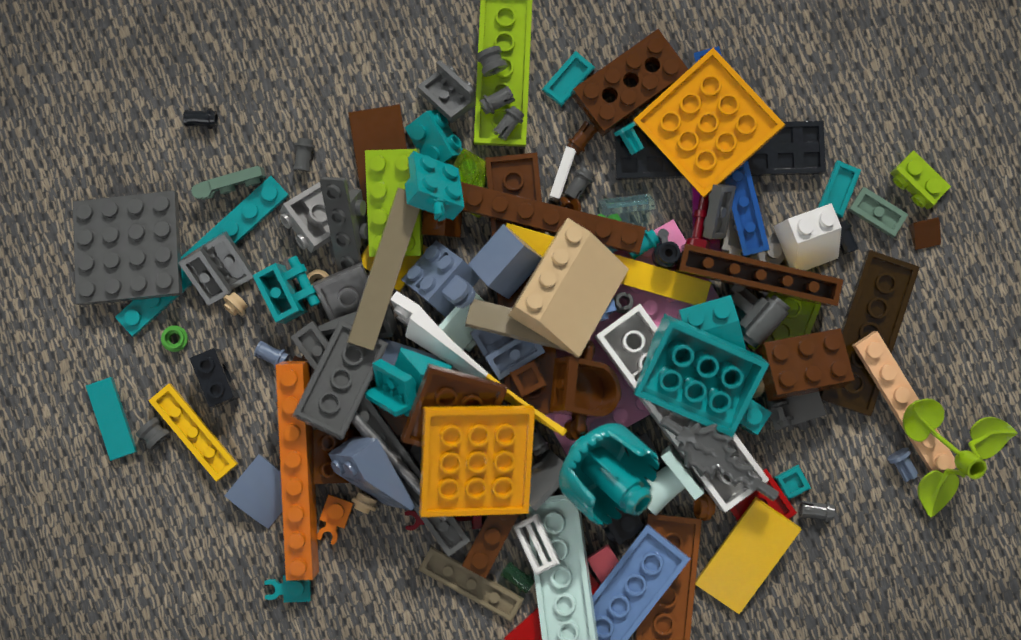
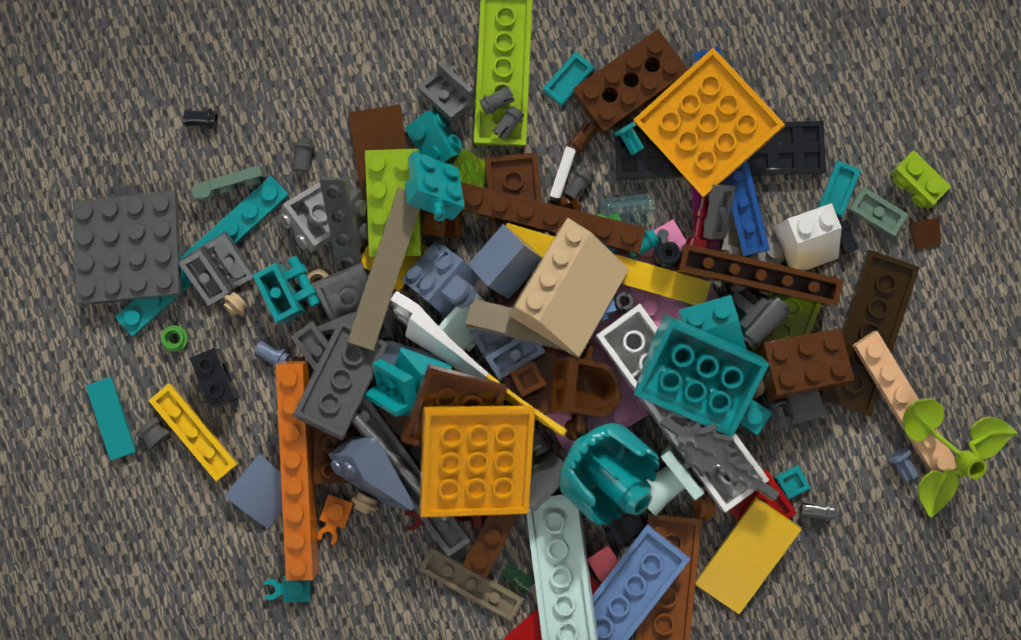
(491, 61): dark grey wheel -> none
(546, 540): white tile -> none

